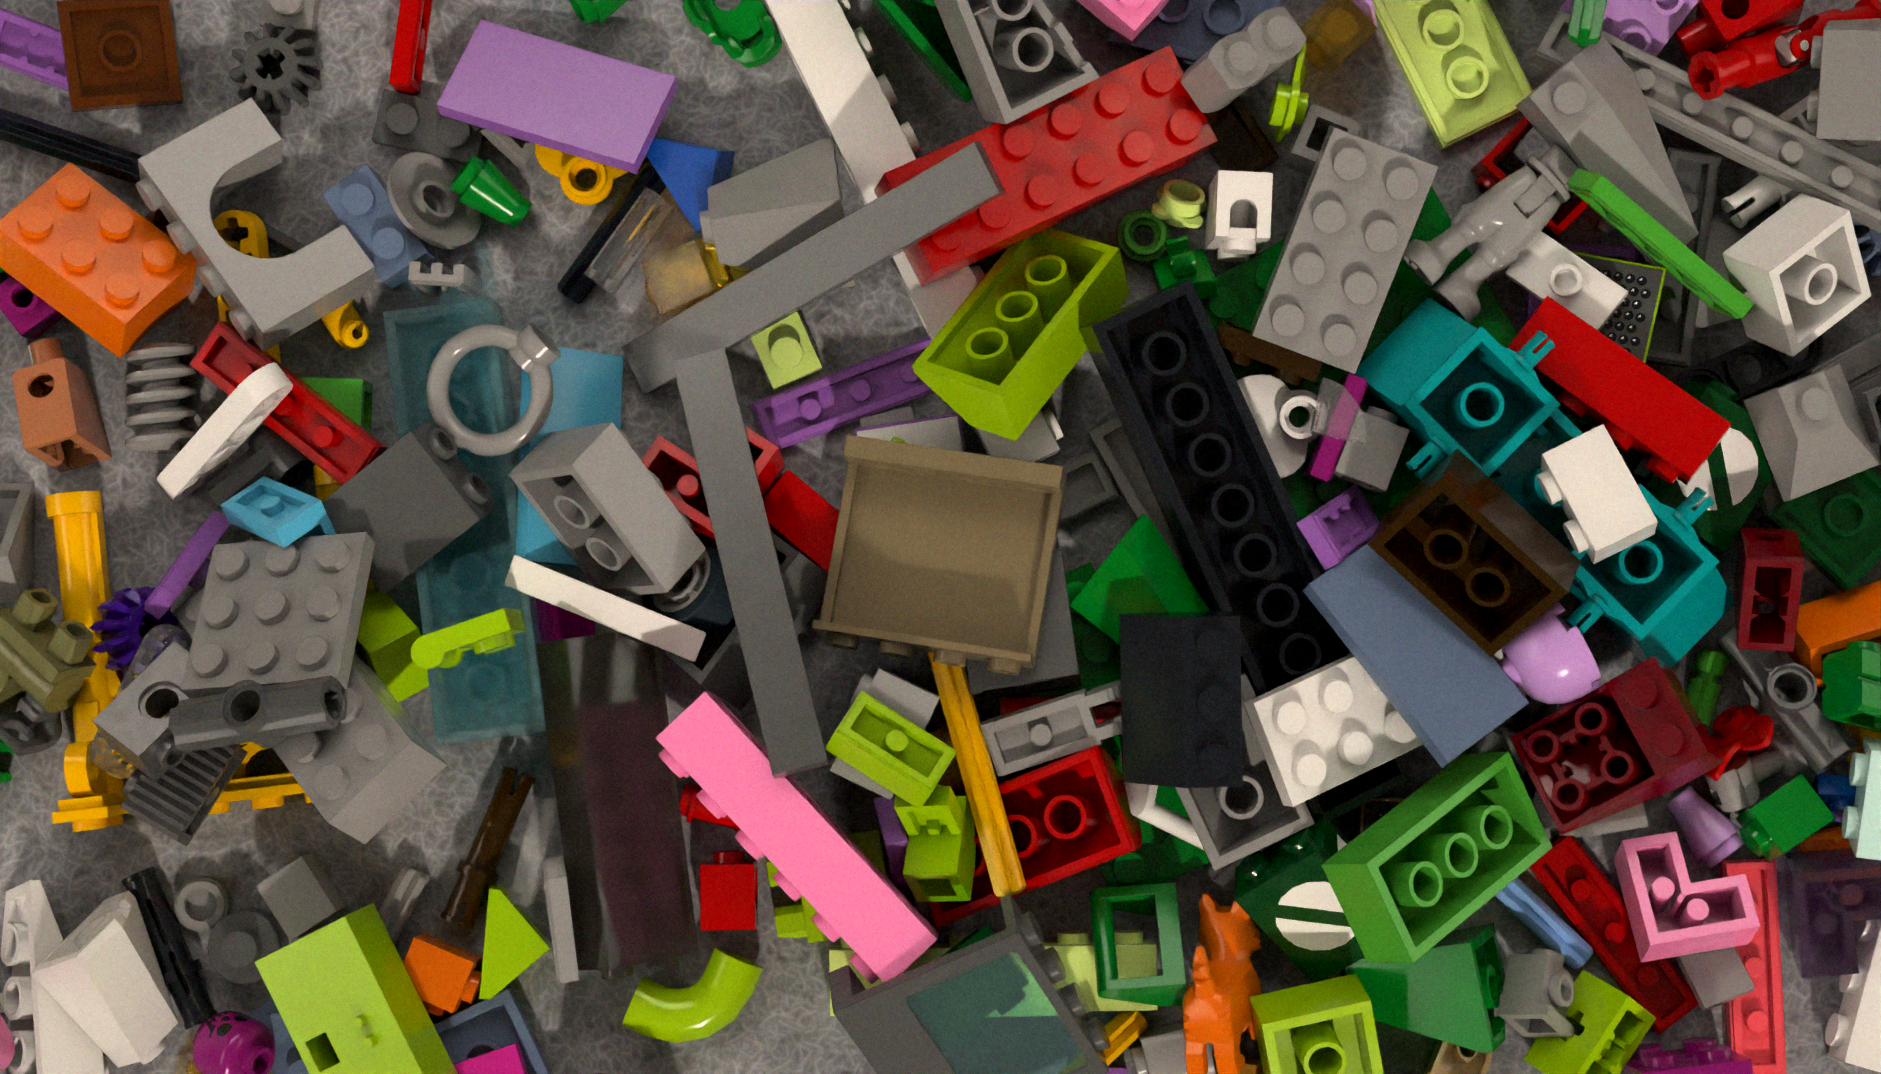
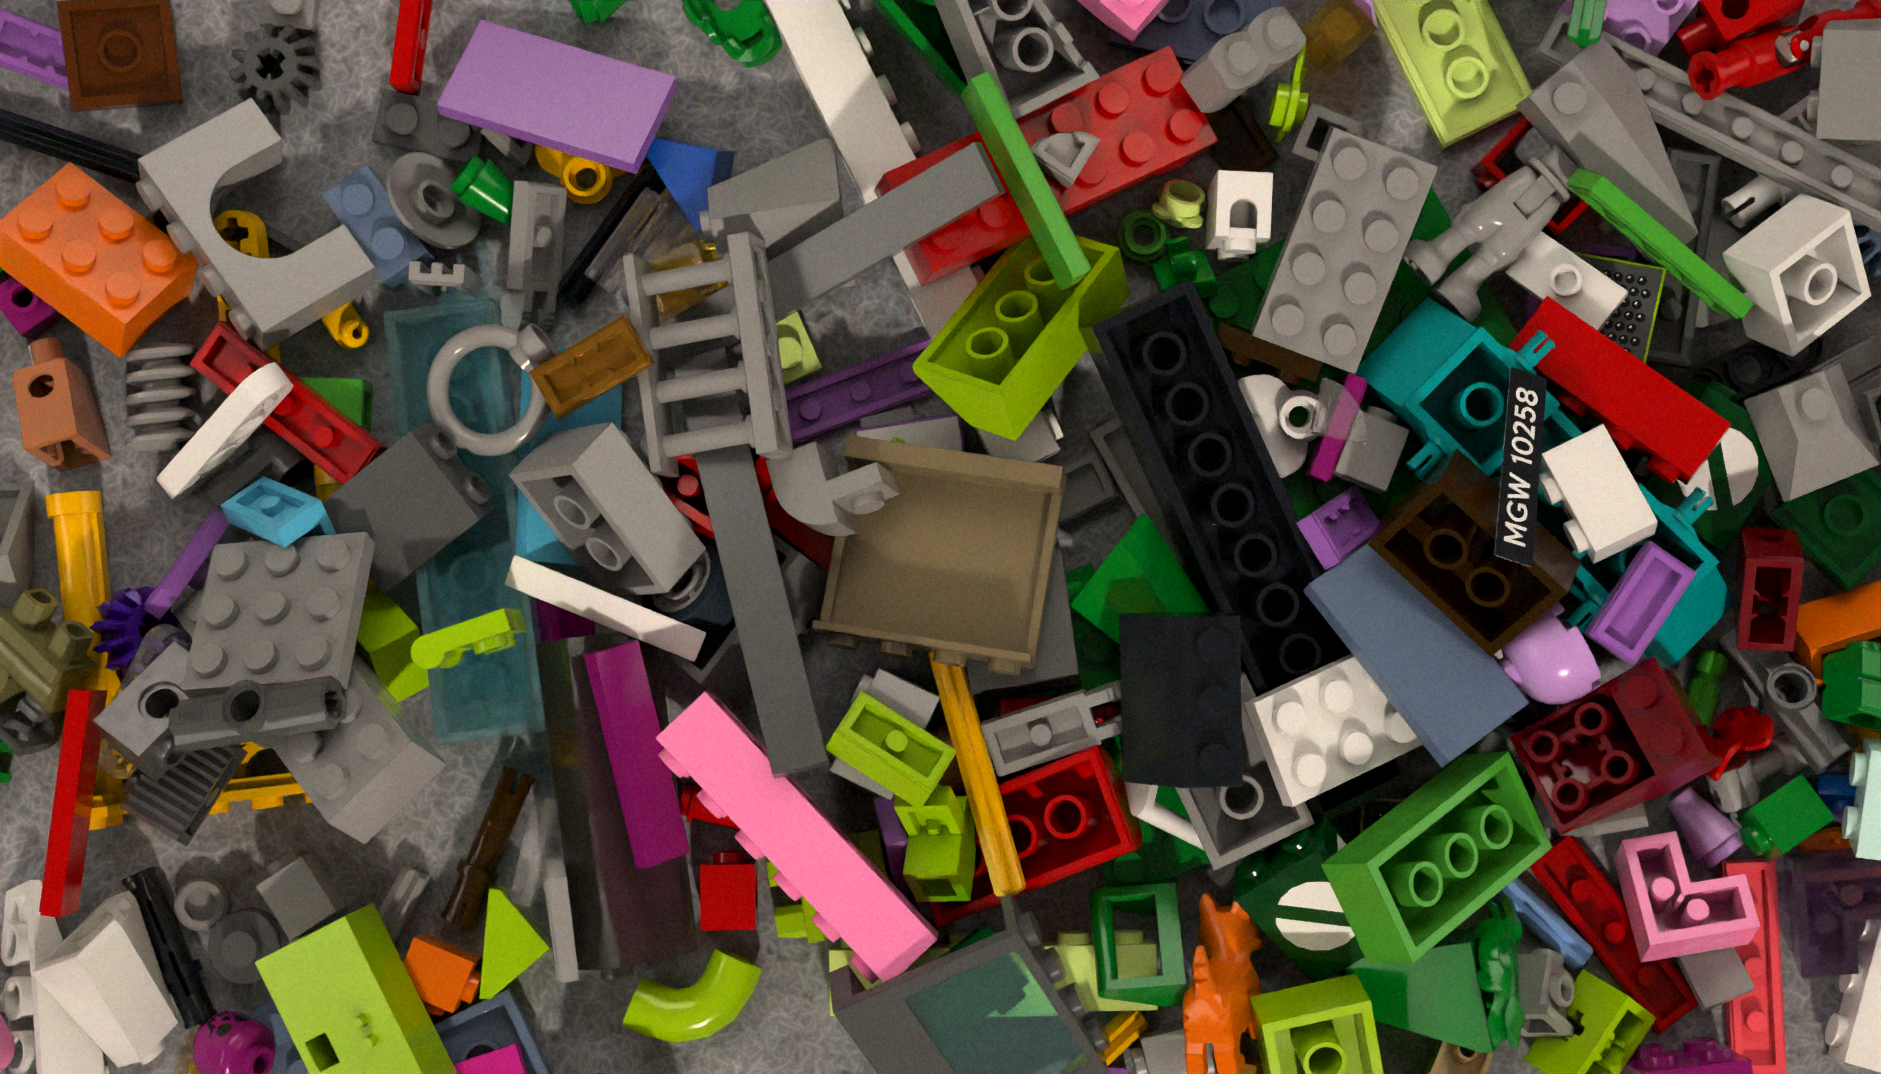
(72, 803): none -> red tile
(534, 255): none -> light grey hinge
(592, 367): none -> pearl gold plate
(631, 742): none -> magenta tile
(757, 374): none -> light grey fence
(819, 497): none -> light grey brick
(1025, 180): none -> bright green tile
(1064, 154): none -> light grey tile
(1499, 971): none -> green piece
(1521, 467): none -> black sticker
(1640, 603): none -> medium lavender tile

